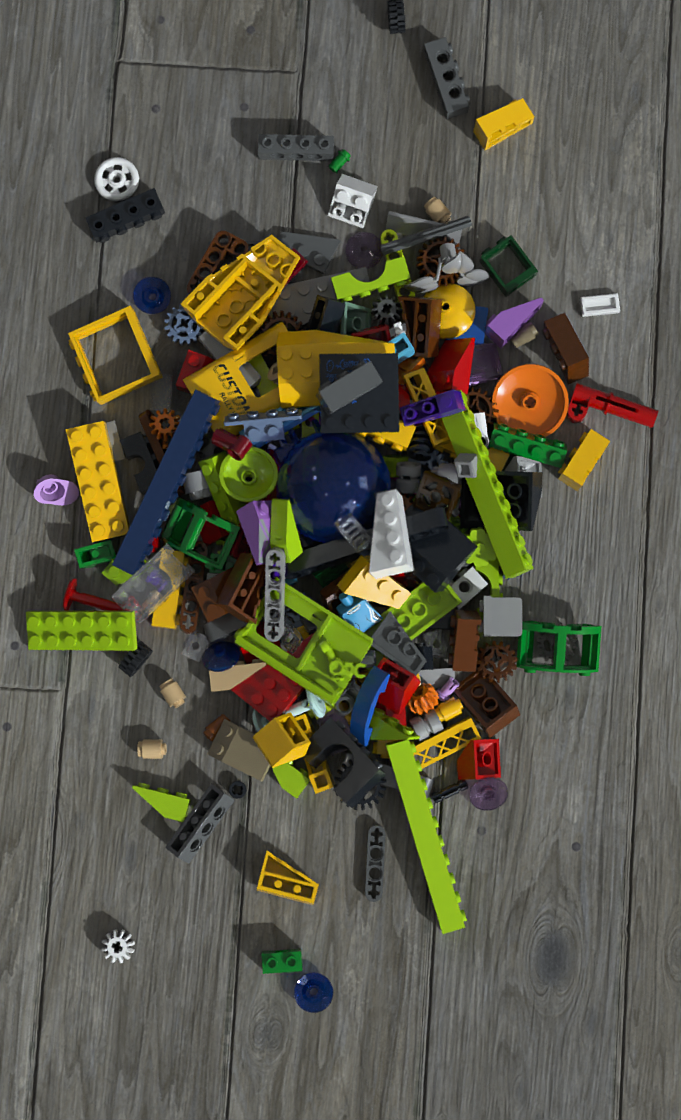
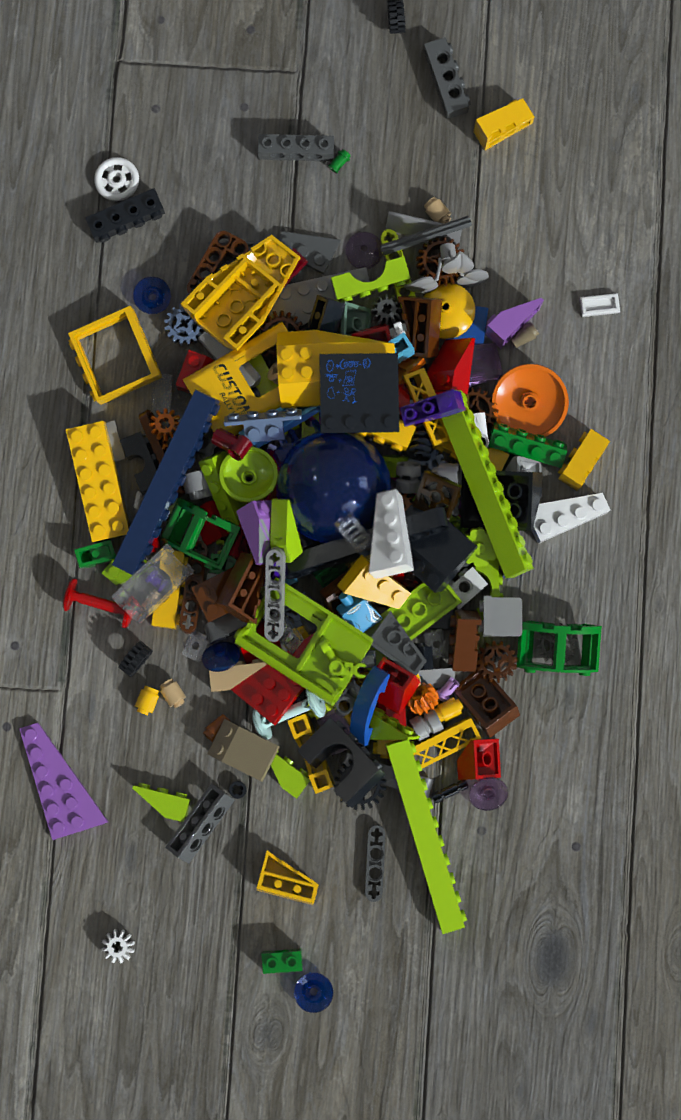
(55, 491): lavender piece -> none
(61, 793): none -> medium lavender wing
(81, 630): lime plate -> none
(147, 700): none -> yellow brick
(151, 749): tan brick -> none
(282, 740): yellow slope -> none
(348, 387): dark grey brick -> none
(352, 200): white slope -> none
(466, 465): light grey slope -> none
(520, 280): dark green window -> none
(563, 515): none -> white wedge
(567, 348): reddish brown wedge -> none
(609, 404): red piece -> none

